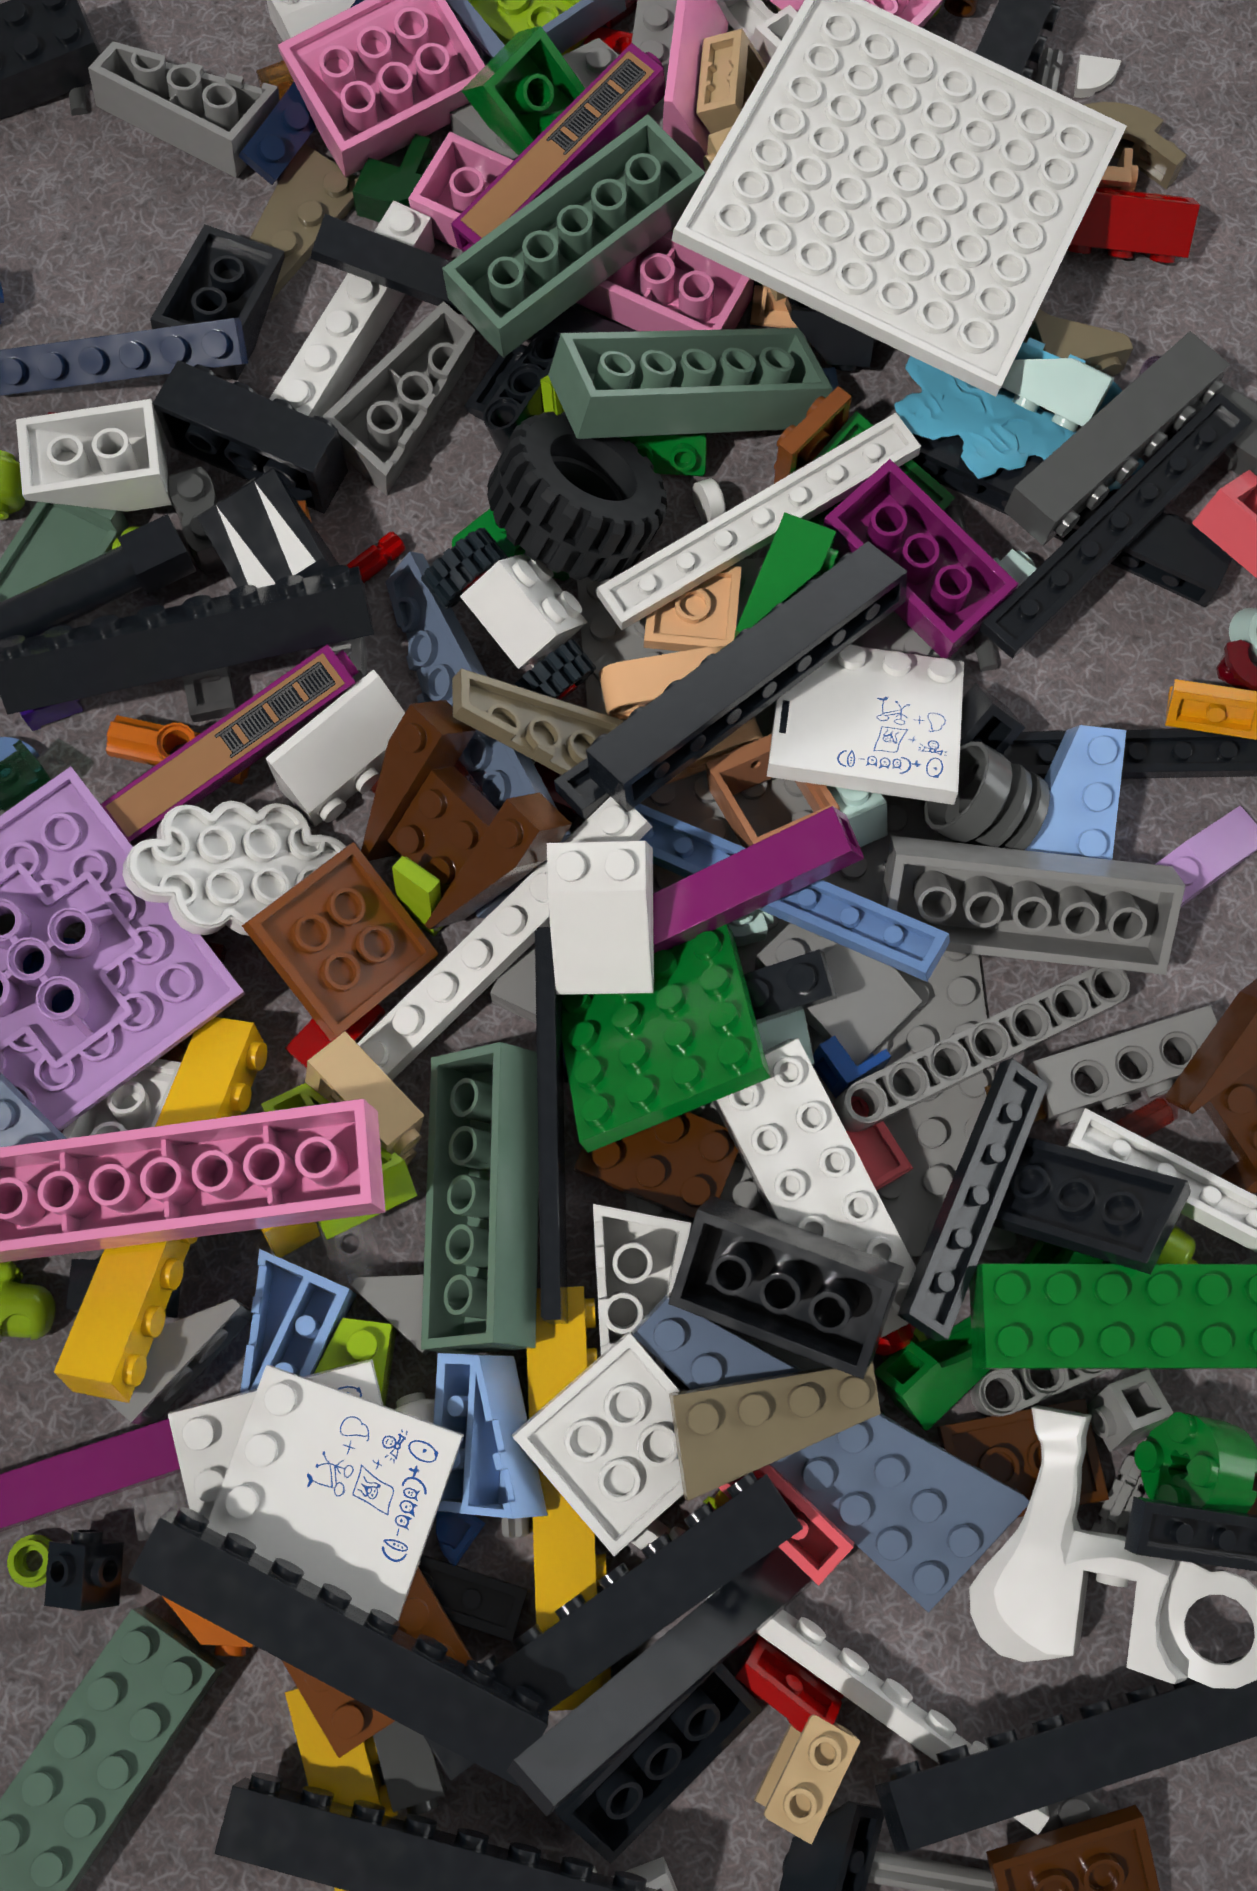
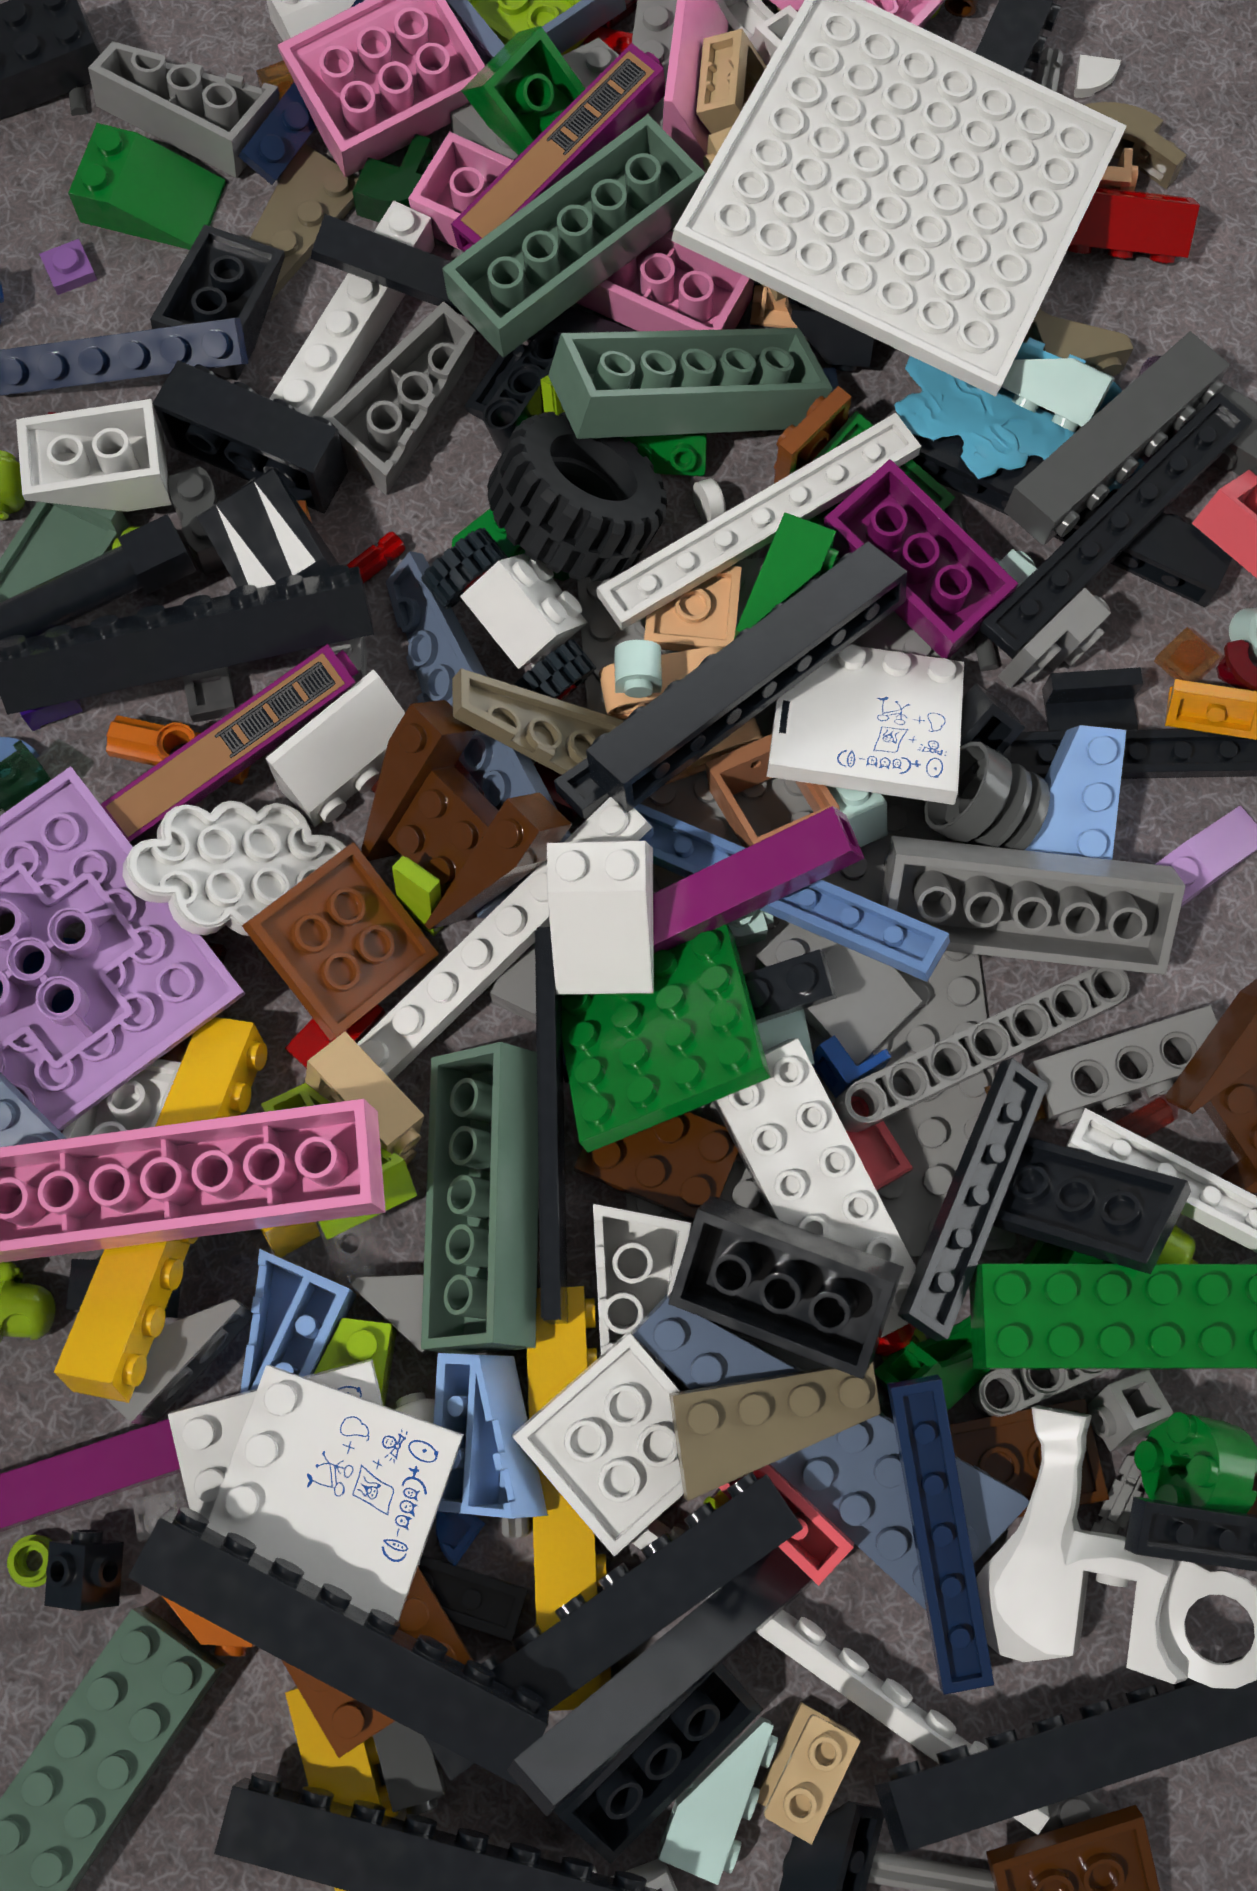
(68, 266): none -> medium lavender plate
(143, 189): none -> green slope
(638, 668): none -> light aqua plate
(710, 1810): none -> light aqua slope
(787, 1685): red plate -> none
(940, 1534): none -> dark blue plate
(1061, 639): none -> light grey plate
(1092, 699): none -> black panel
(1186, 657): none -> clear orange plate

